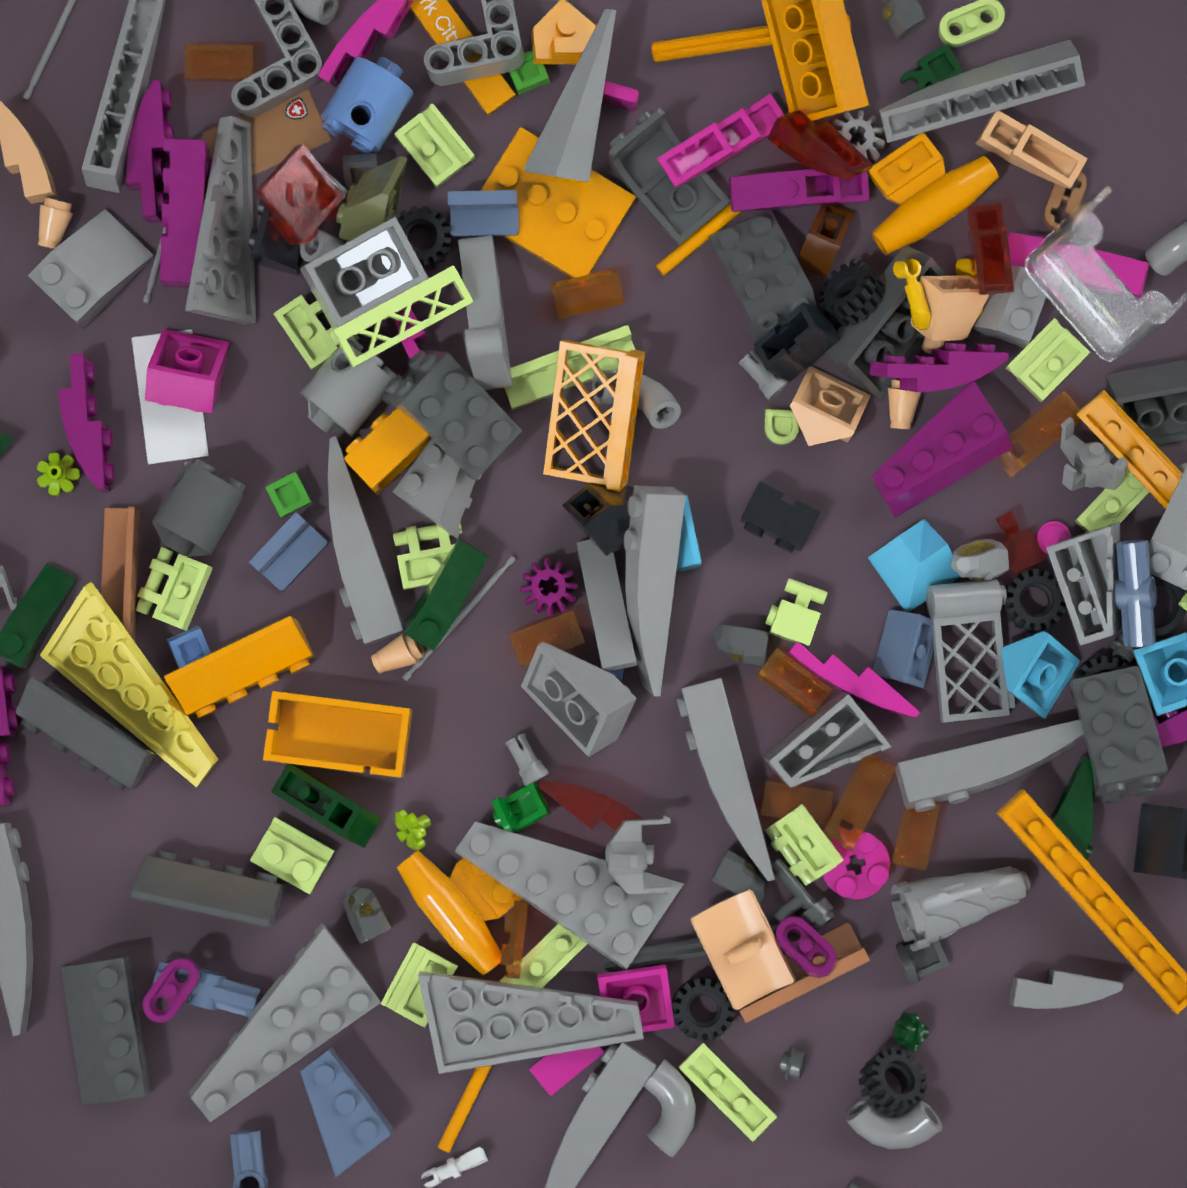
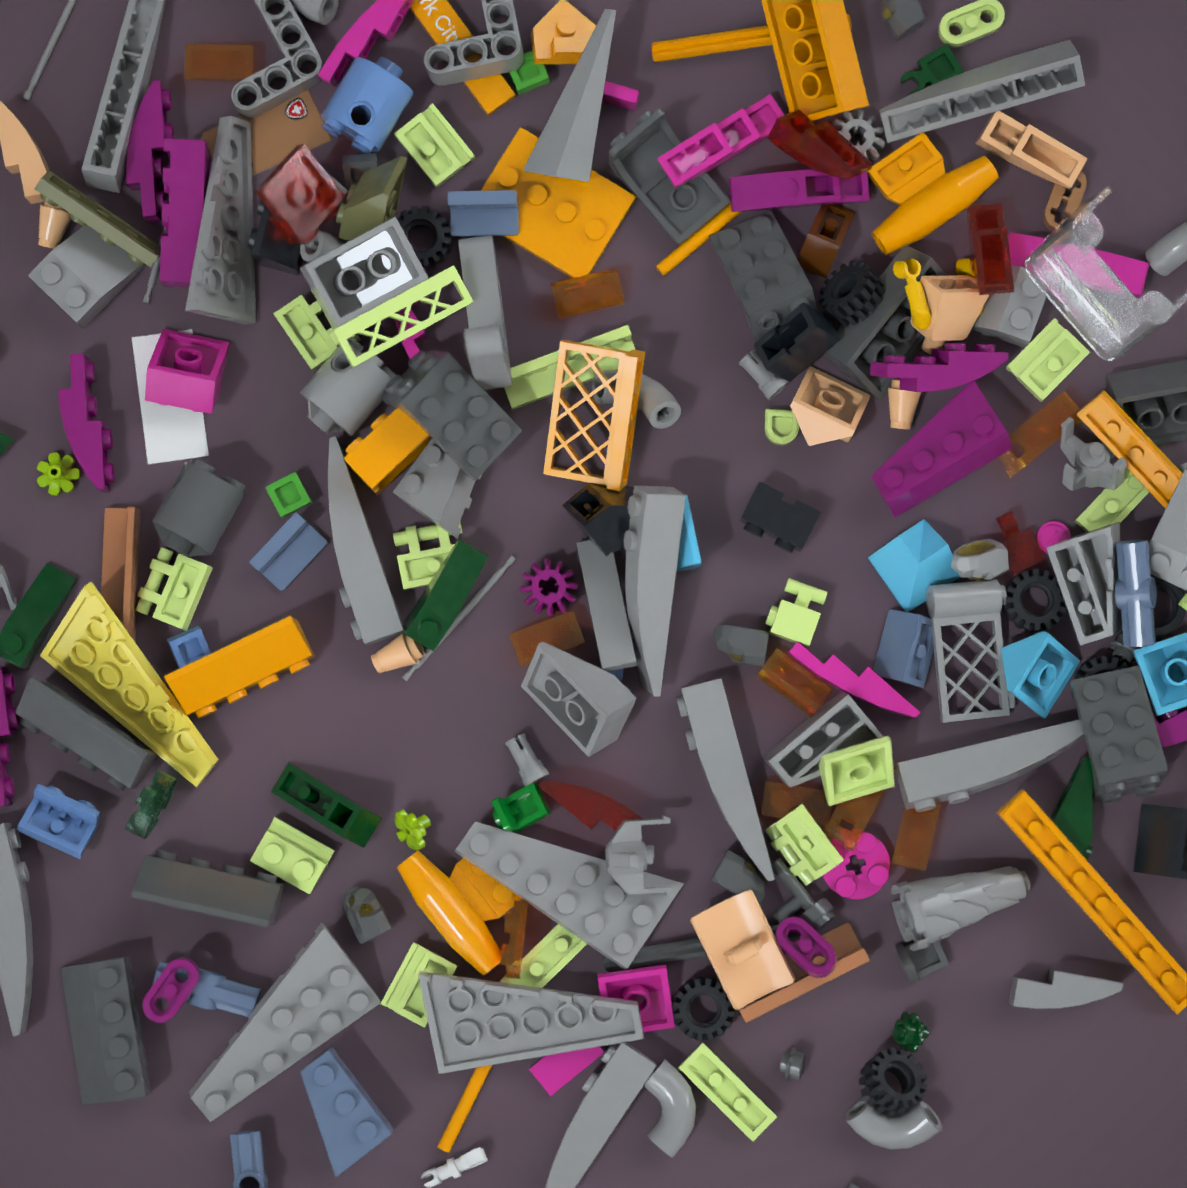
(60, 820): none -> medium blue bracket
(88, 212): none -> olive plate
(151, 803): none -> clear green plate
(338, 734): light orange piece -> none
(857, 770): none -> yellowish green slope

